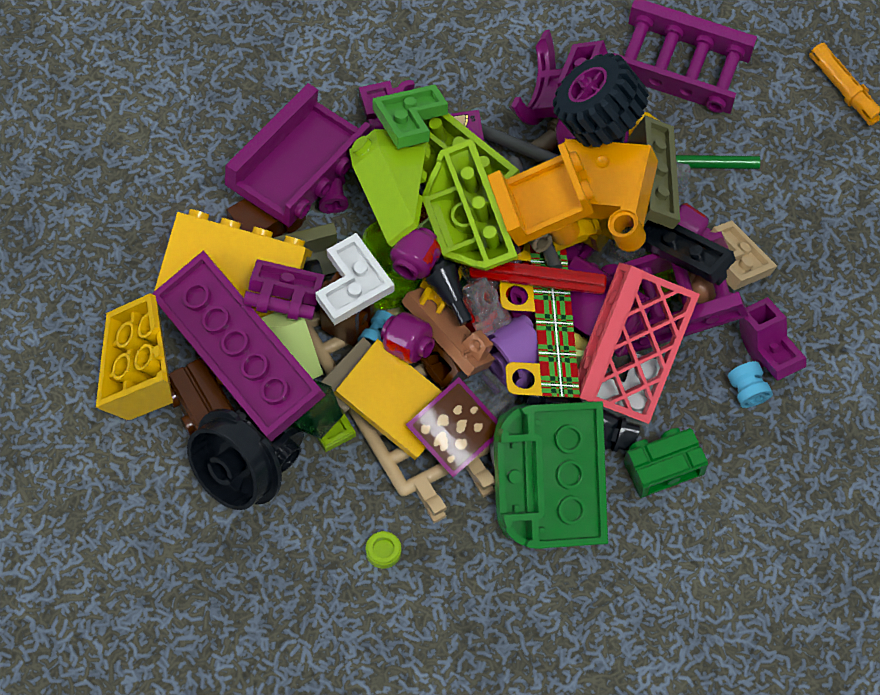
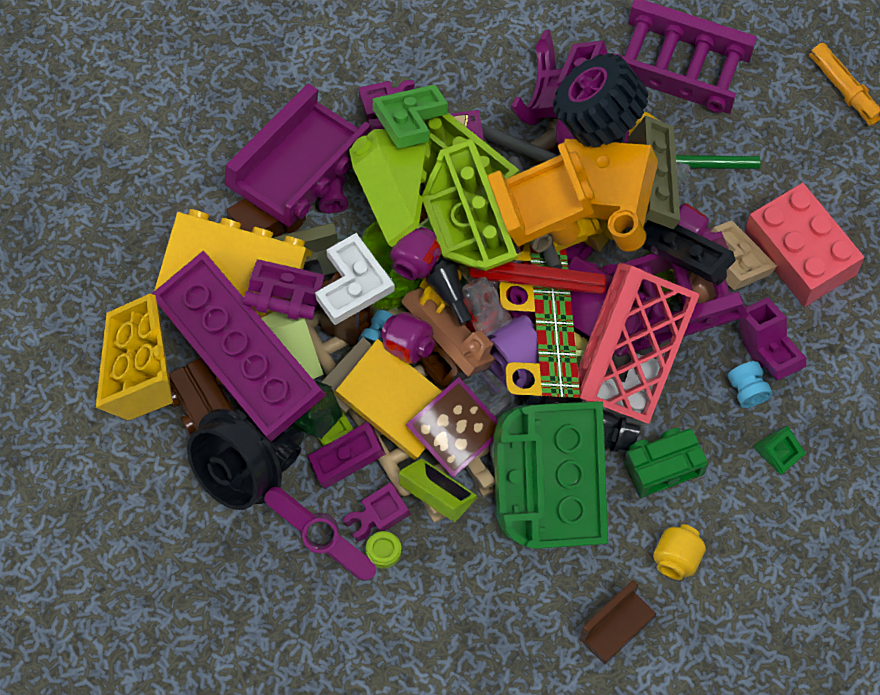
(336, 548): none -> magenta piece
(346, 455): none -> magenta plate
(382, 510): none -> magenta plate
(436, 489): none -> lime slope
(616, 623): none -> reddish brown panel
(679, 552): none -> yellow head
(780, 449): none -> green slope
(804, 244): none -> coral brick

